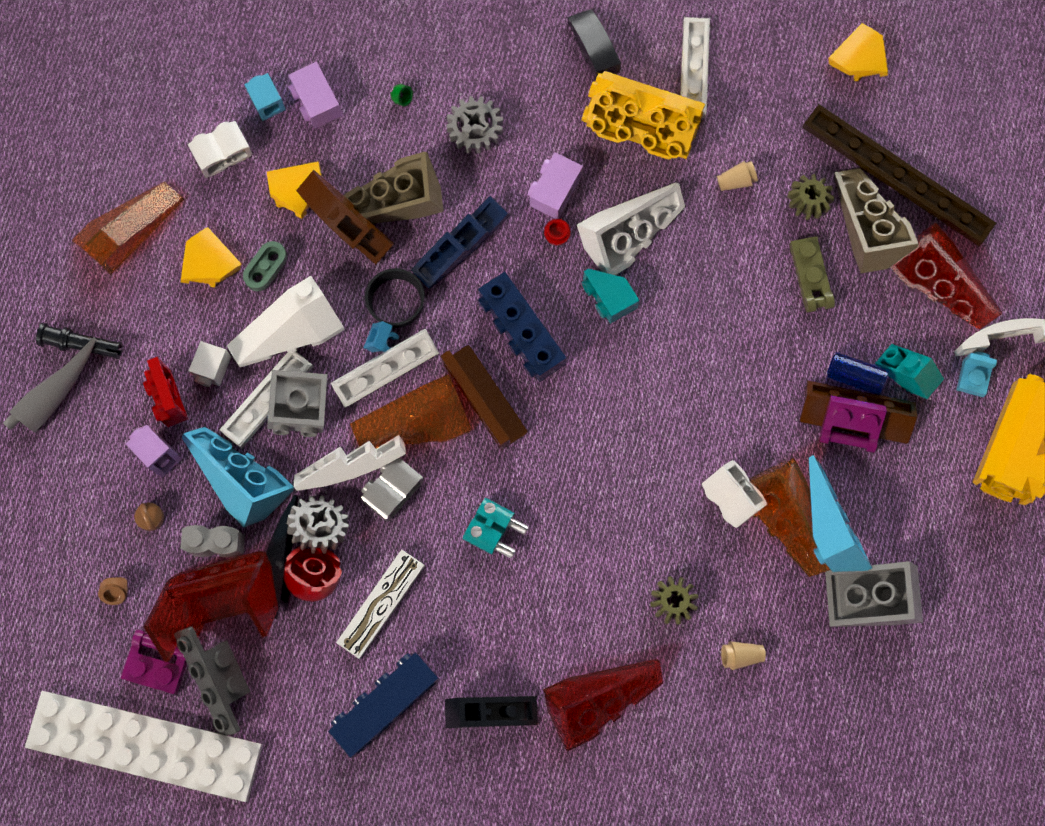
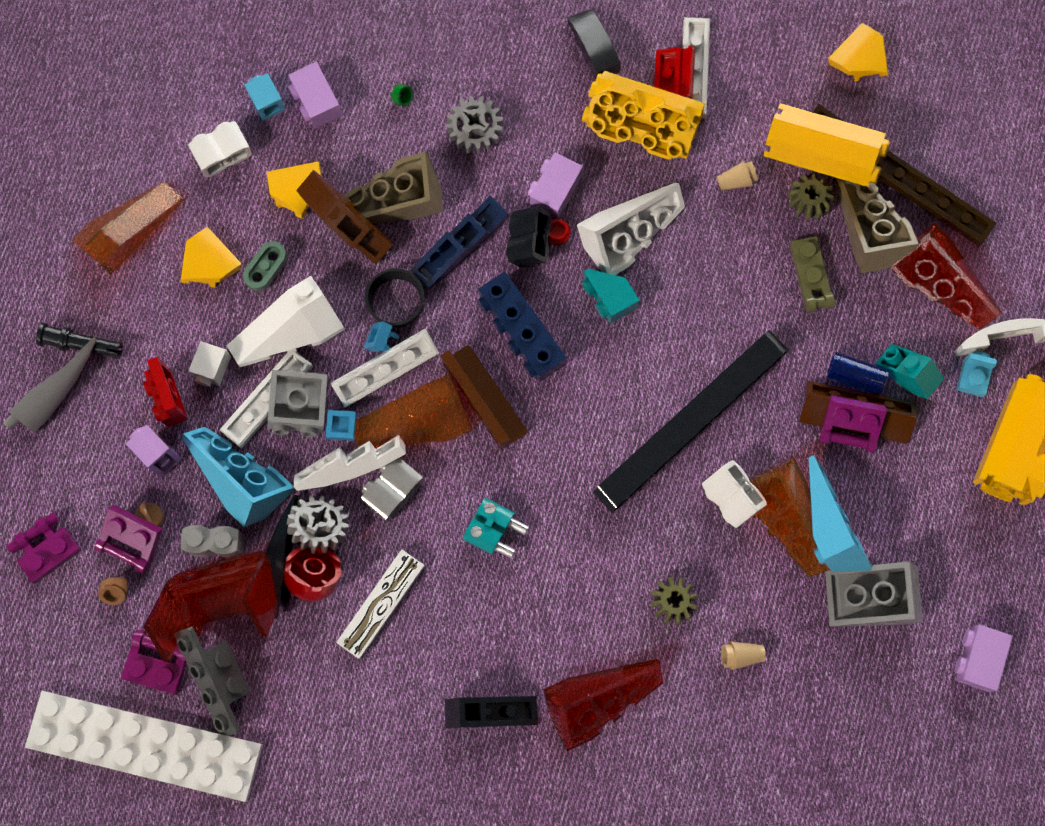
(49, 554): none -> magenta plate
(132, 532): none -> magenta plate
(341, 425): none -> dark azure tile
(383, 705): dark blue brick -> none
(528, 236): none -> black brick
(675, 70): none -> red plate
(690, 421): none -> black beam
(826, 145): none -> yellow brick
(983, 658): none -> lavender brick

